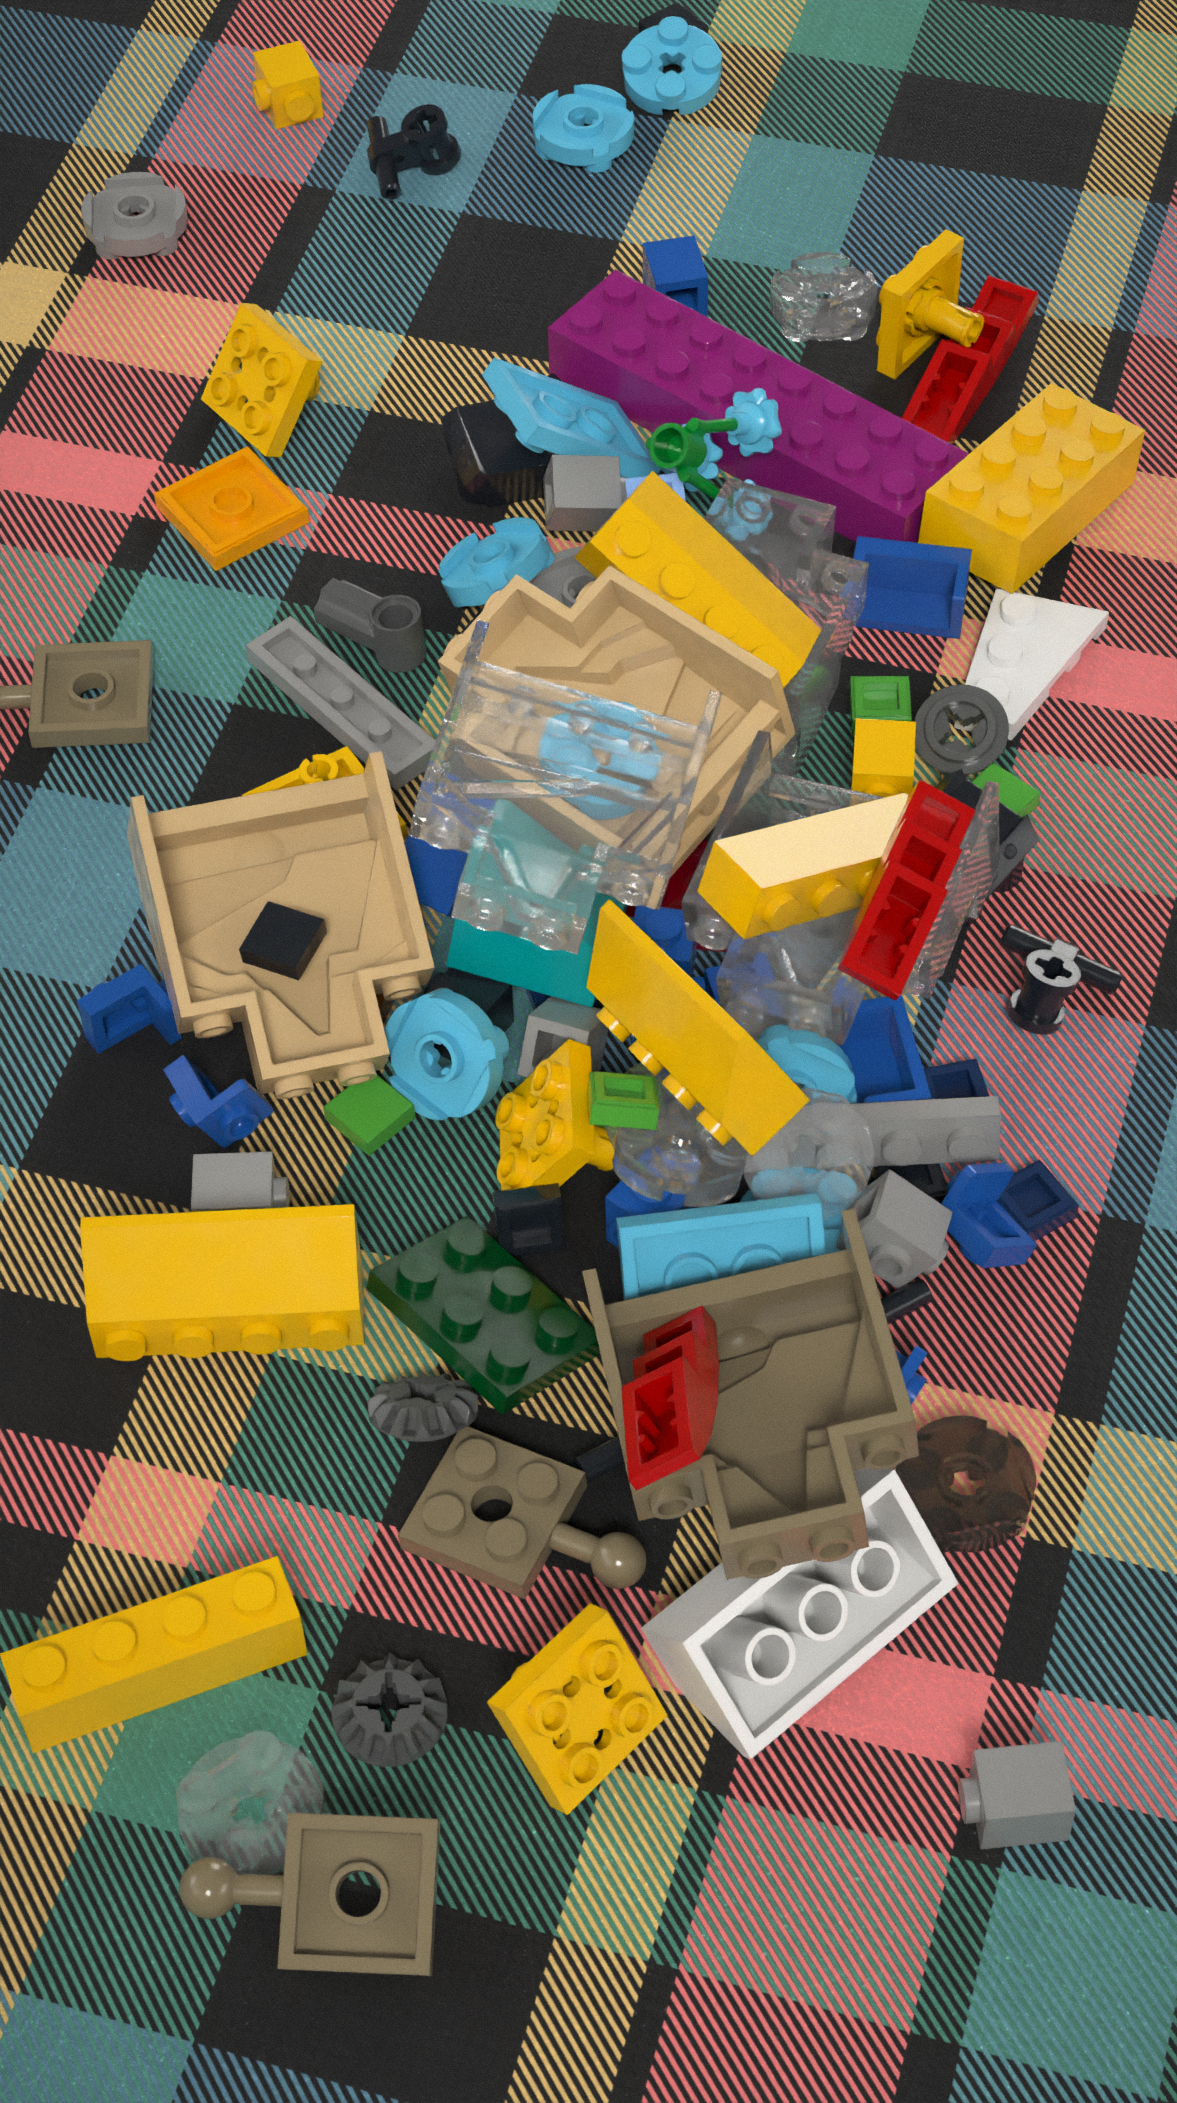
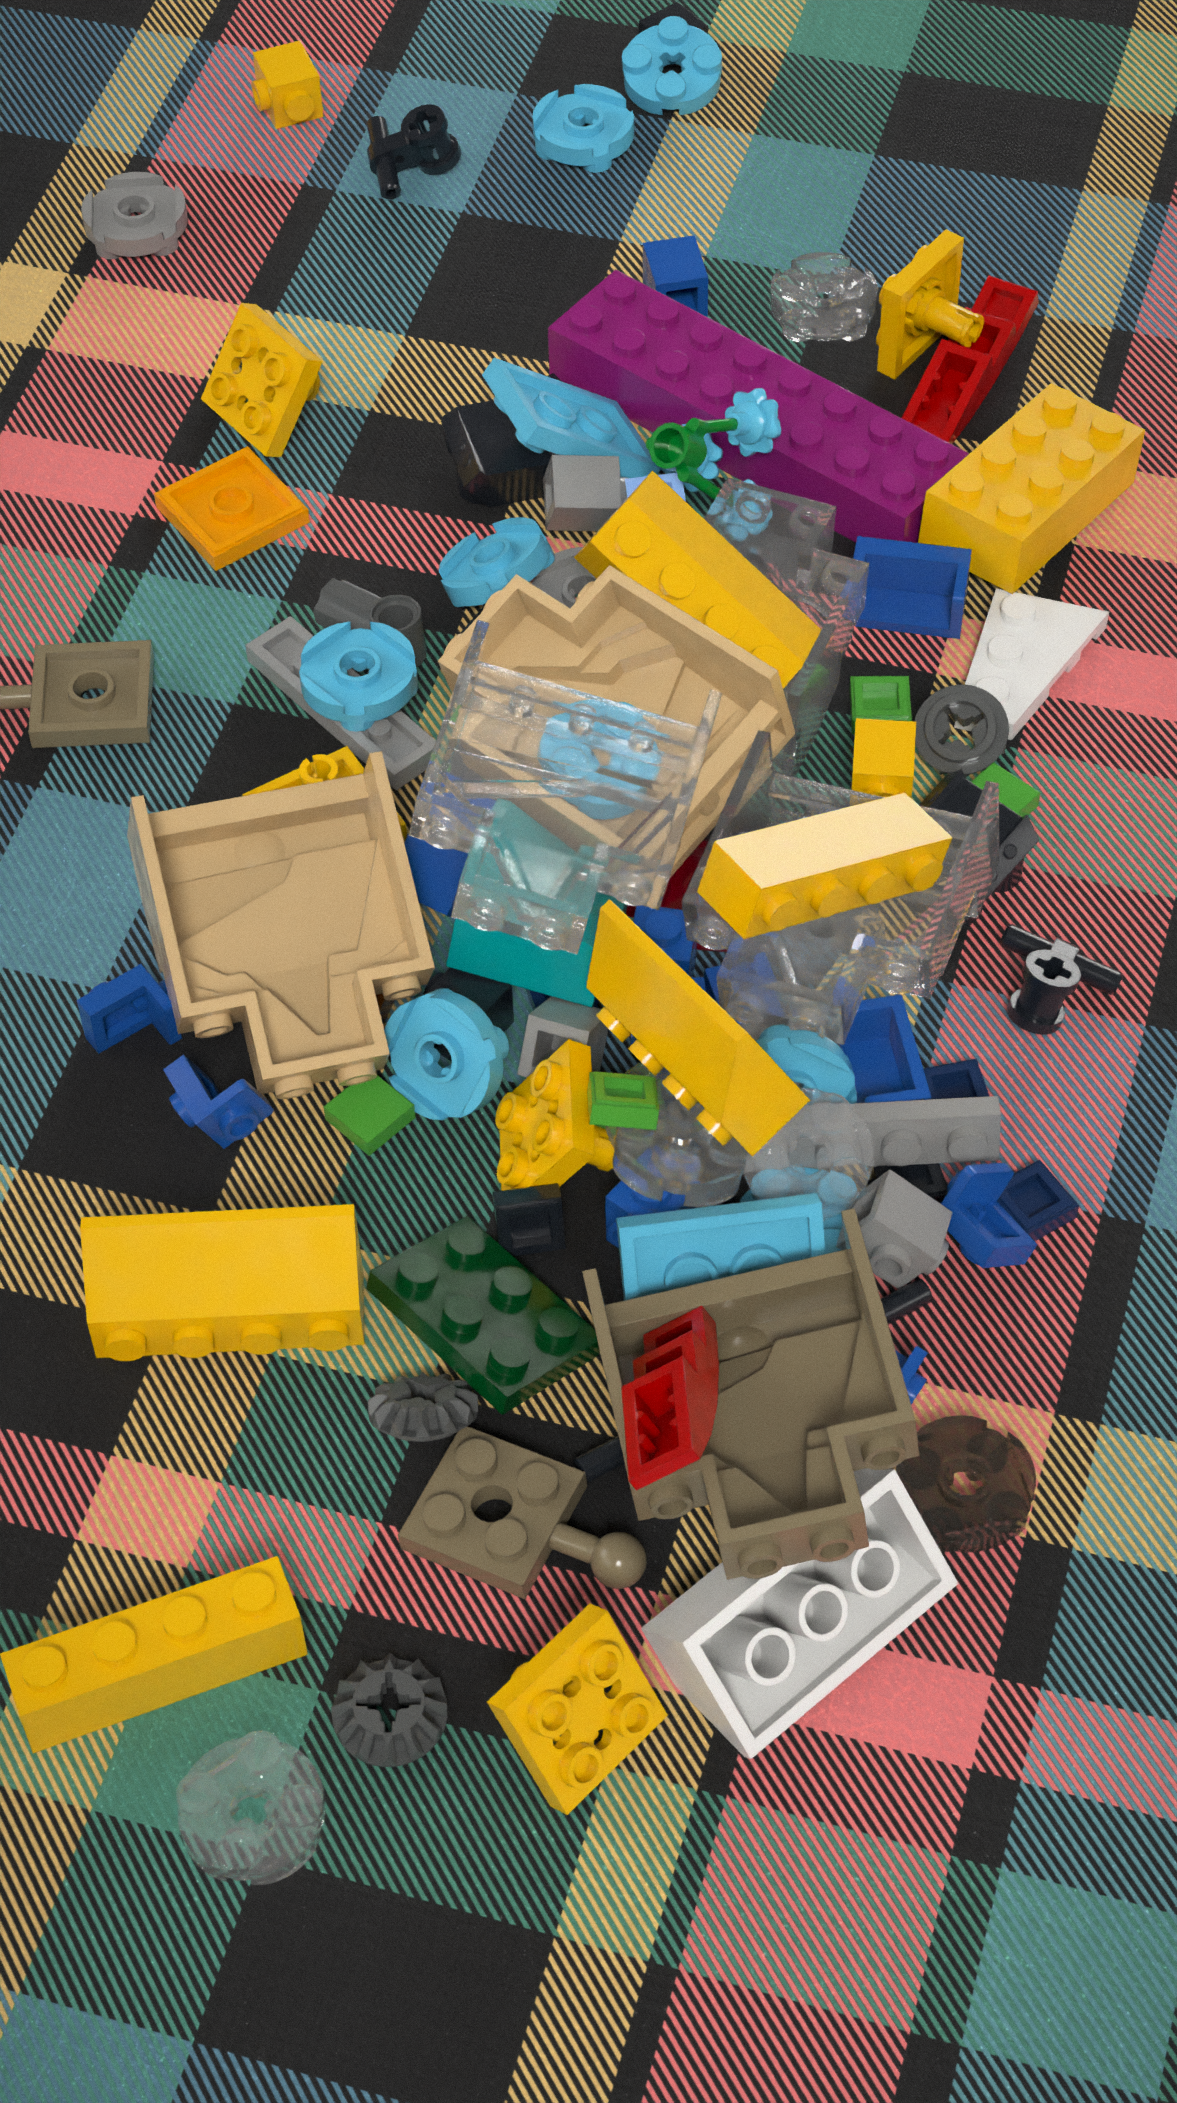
(237, 1182): light grey brick -> none
(283, 940): black tile -> none
(313, 1924): dark tan plate -> none
(361, 699): none -> medium azure plate
(906, 890): red slope -> none
(1018, 1795): light grey brick -> none

